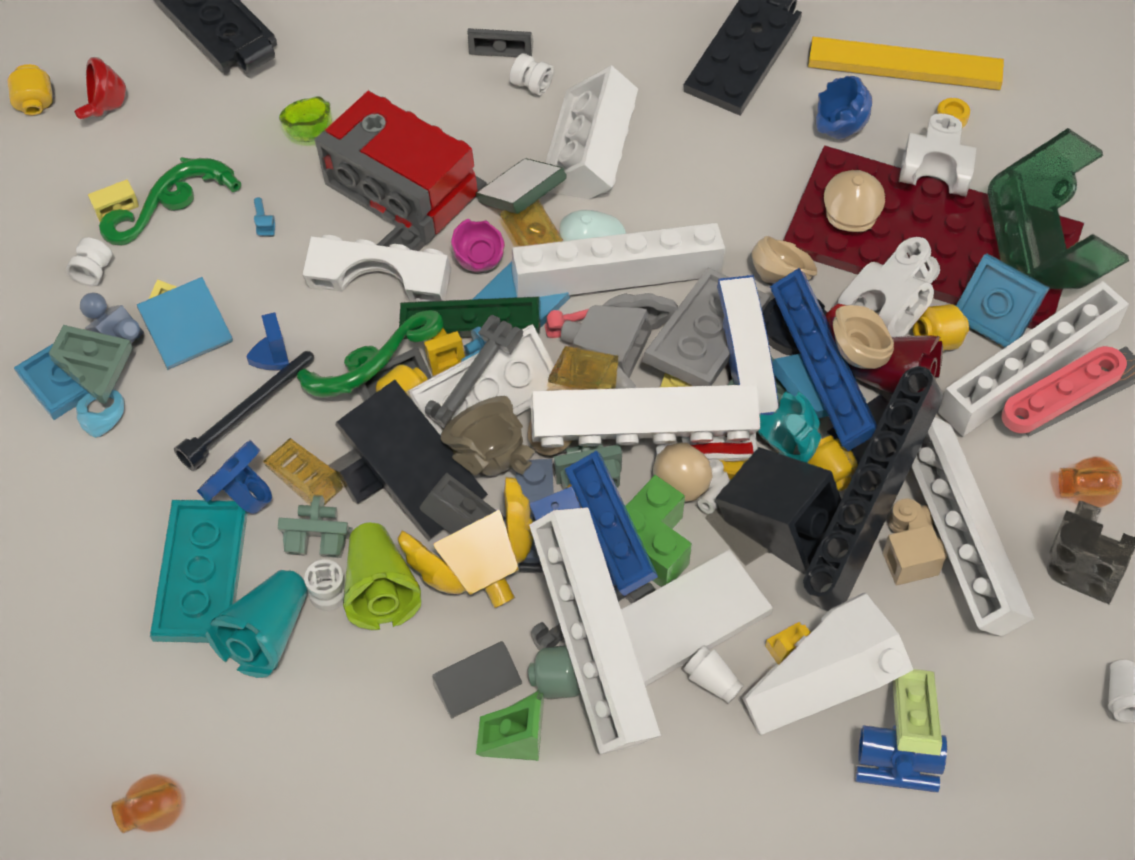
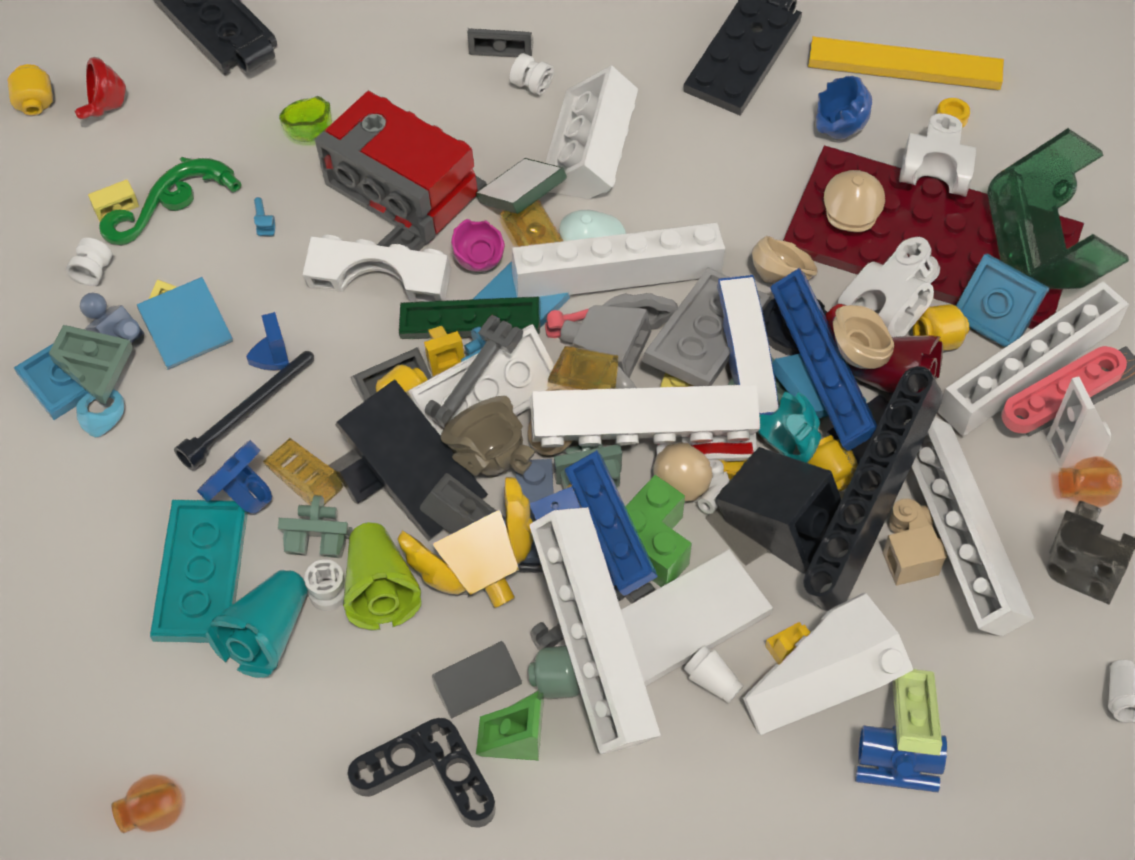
(368, 360): green plant -> none
(426, 755): none -> black beam
(1077, 428): none -> white slope

